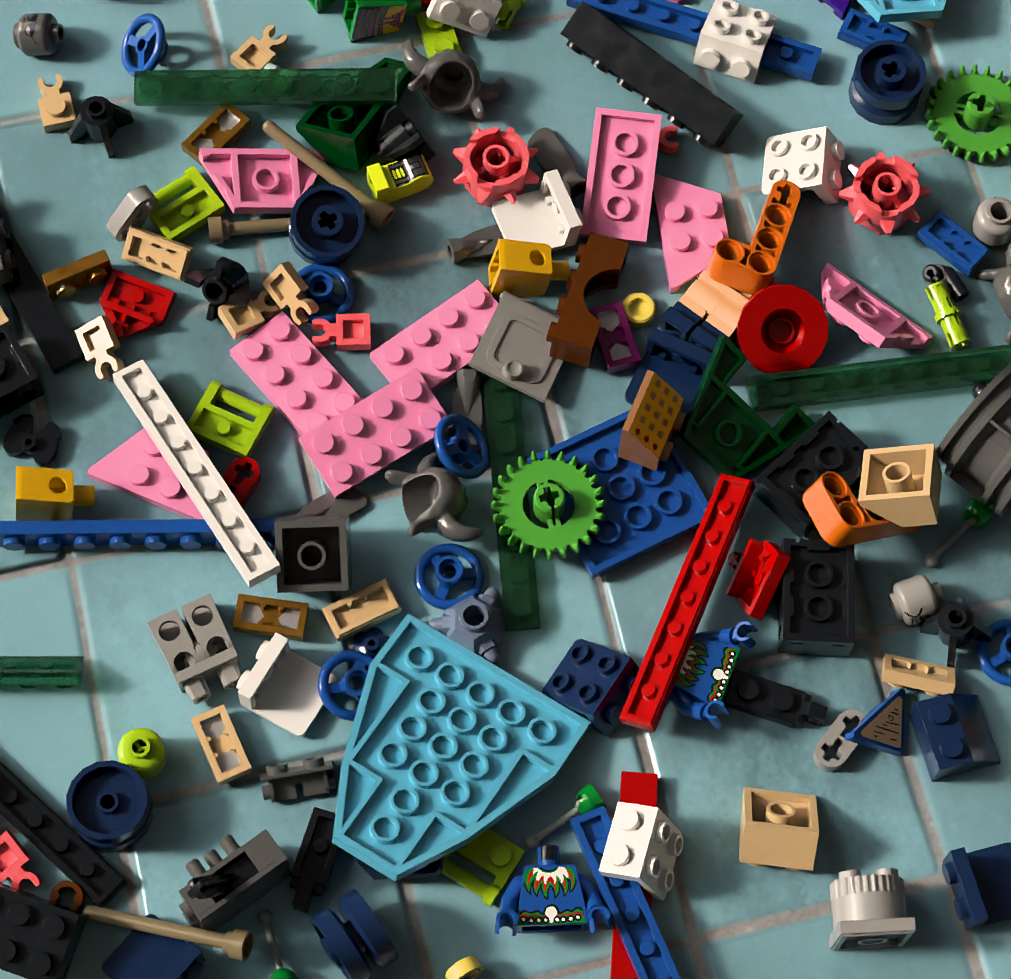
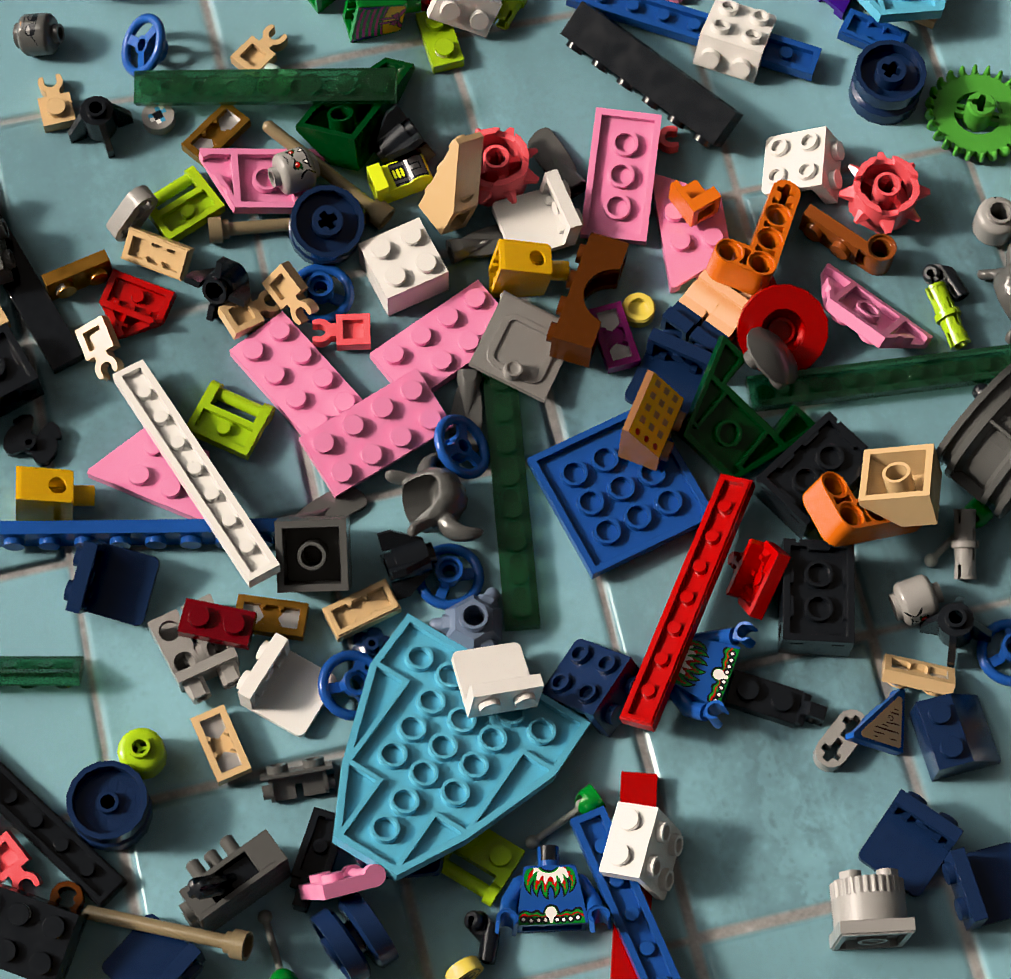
(111, 582): none -> dark blue bracket
(158, 119): none -> light grey tile
(217, 623): none -> dark red plate
(247, 486): red beam -> none
(294, 170): none -> light grey head
(339, 883): none -> bright pink plate
(403, 266): none -> white brick
(408, 561): none -> black brick
(450, 81): dark grey piece -> none
(455, 187): none -> tan slope
(484, 931): none -> black arm
(495, 680): none -> white bracket
(547, 477): bright green gear -> none
(694, 202): none -> orange panel
(771, 357): none -> dark grey dish
(778, 829): tan slope -> none
(847, 244): none -> dark orange plate
(911, 840): none -> dark blue bracket
(953, 243): blue plate -> none
(964, 543): none -> light grey pin

